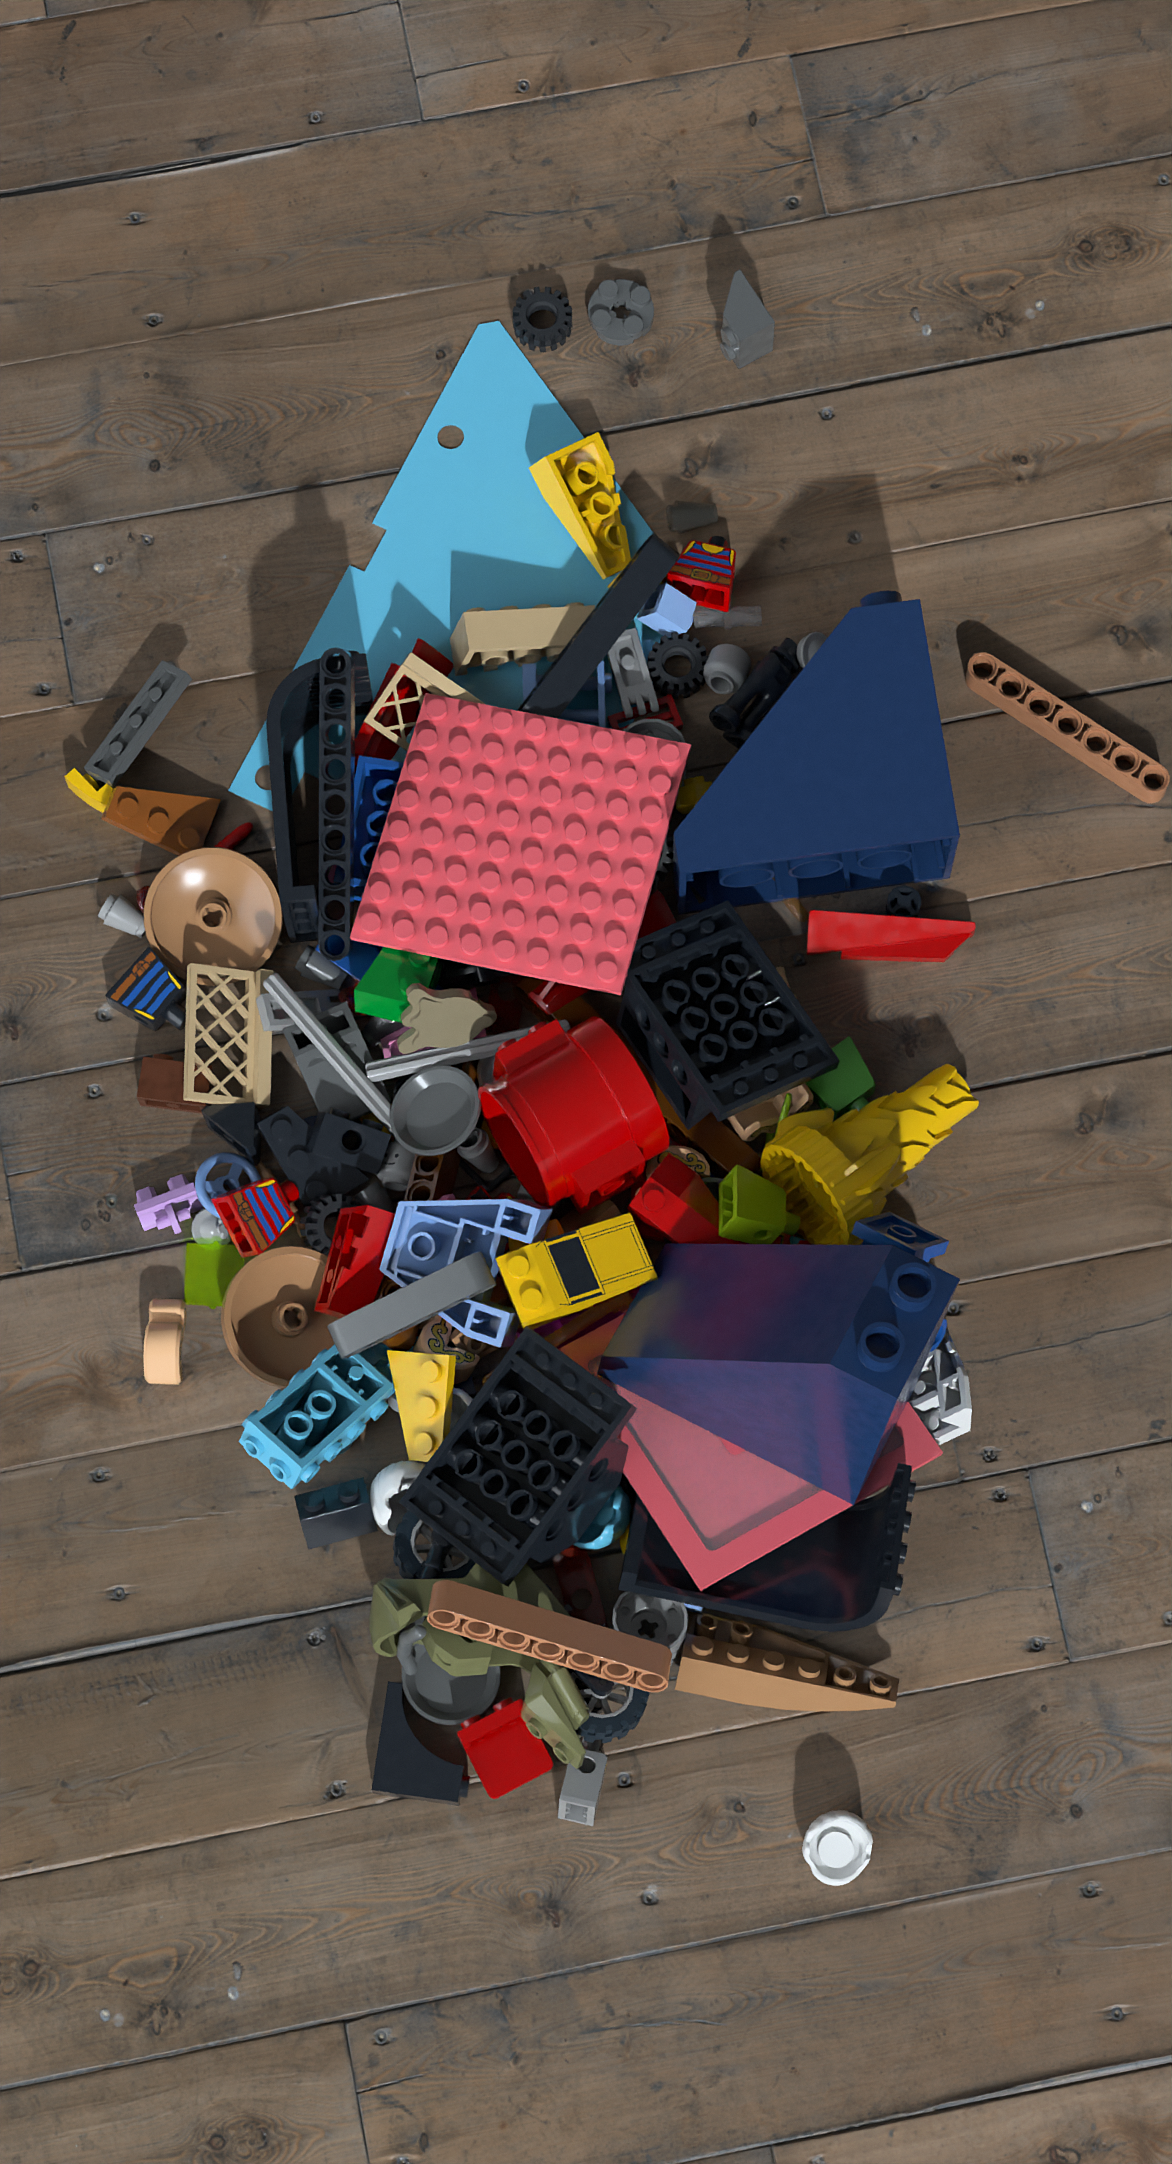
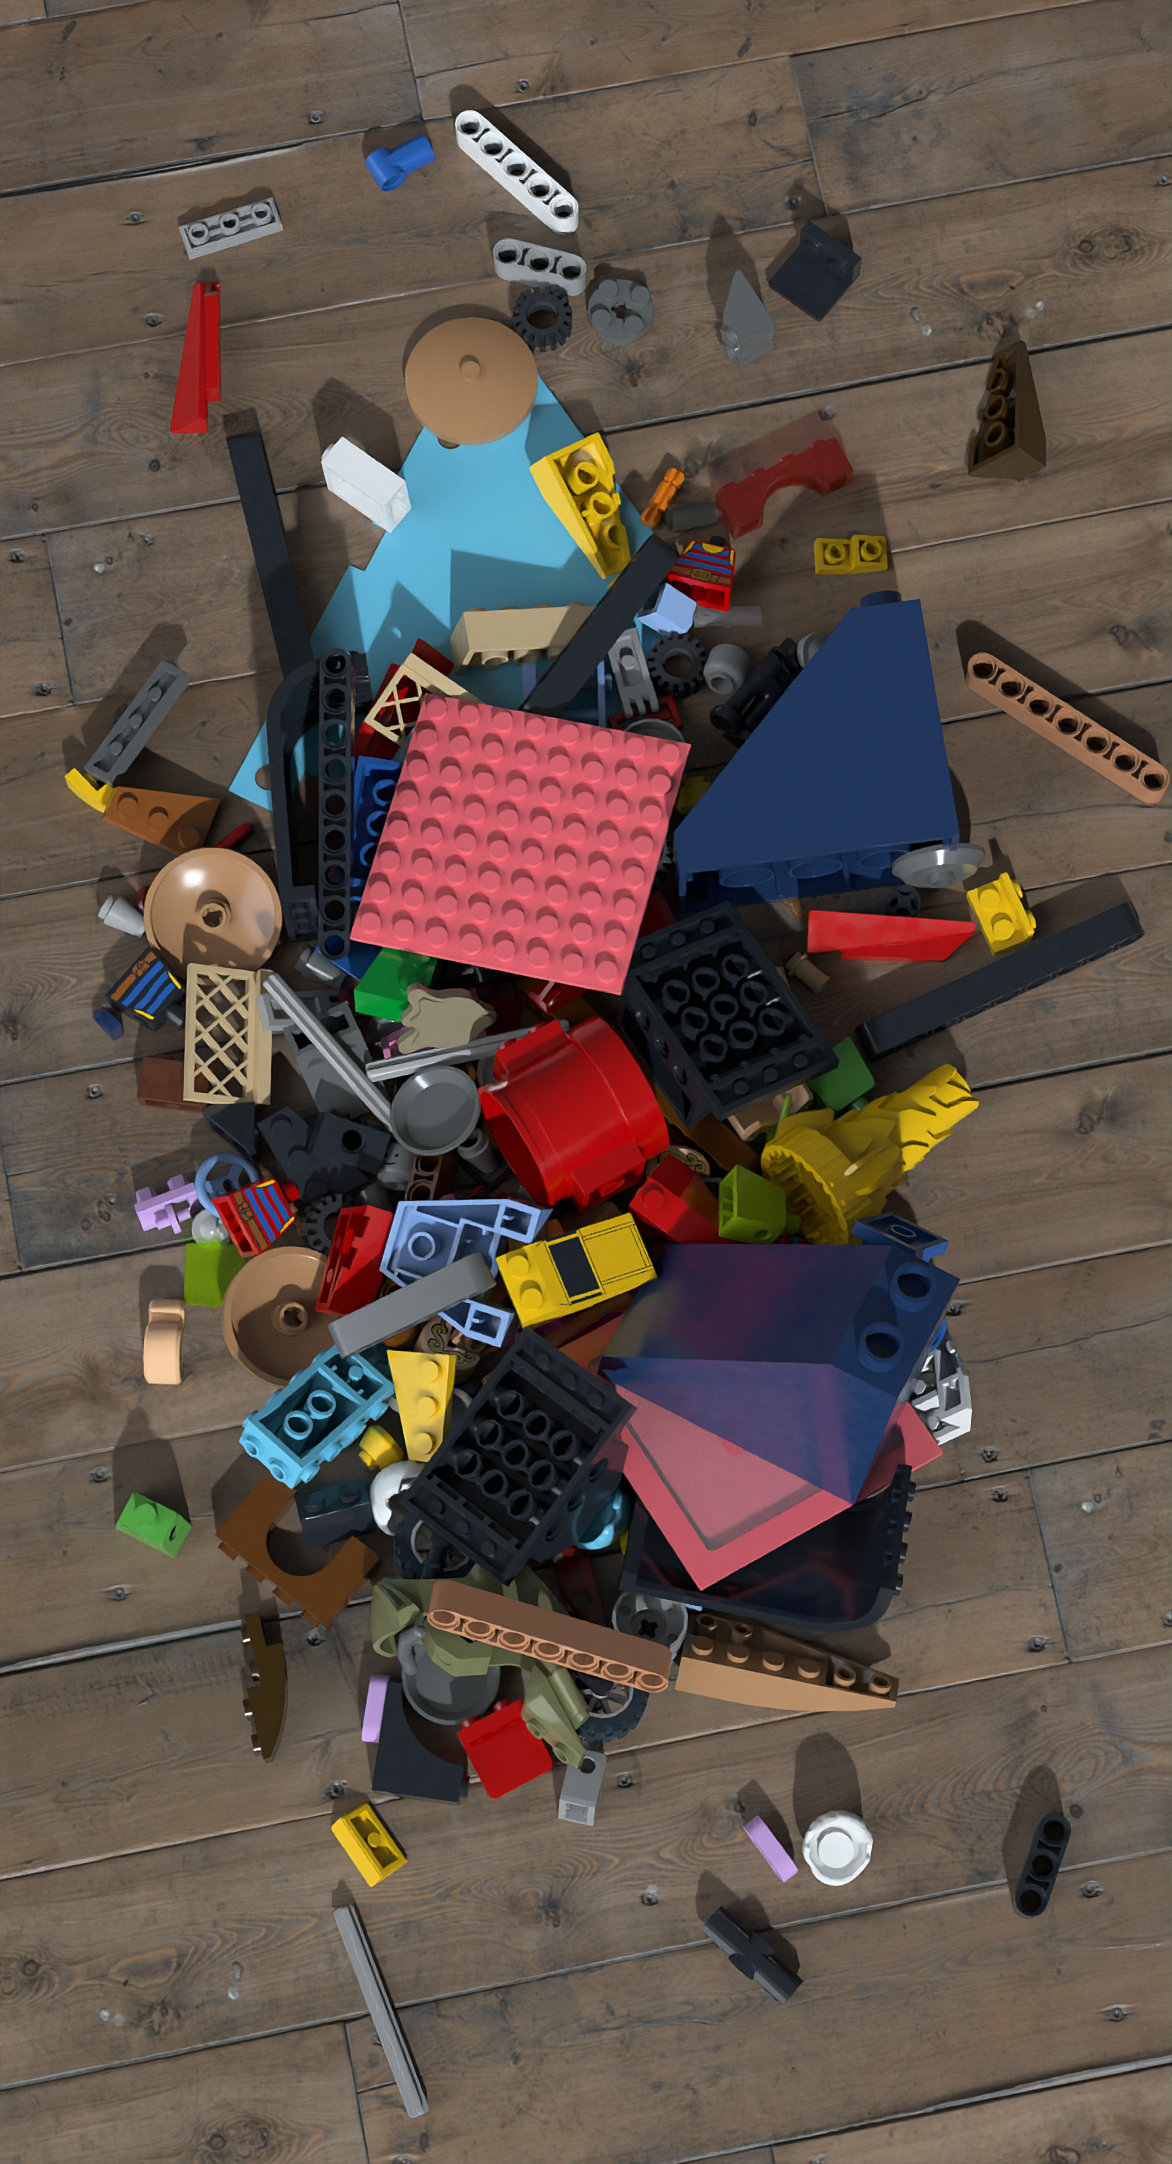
(108, 1023): none -> dark blue tile
(153, 1524): none -> bright green torso
(200, 362): none -> red wedge
(213, 235): none -> light grey tile
(269, 1700): none -> dark brown slope
(270, 551): none -> black beam
(318, 1595): none -> reddish brown arch
(365, 484): none -> white window
(368, 1844): none -> yellow slope
(375, 1707): none -> lavender beam
(379, 1448): none -> yellow cone
(381, 2011): none -> light grey axle
(392, 166): none -> blue piece
(471, 381): none -> medium nougat dish
(521, 186): none -> white beam
(529, 255): none -> light grey beam
(662, 497): none -> orange axle
(751, 1955): none -> black piece
(770, 1848): none -> lavender beam
(807, 972): none -> tan pin
(816, 272): none -> black bracket
(818, 468): none -> clear red arch
(850, 556): none -> yellow slope
(938, 866): none -> dark grey piece
(999, 982): none -> black beam
(1002, 914): none -> yellow bracket
(1011, 426): none -> dark brown wedge
(1050, 1850): none -> black beam

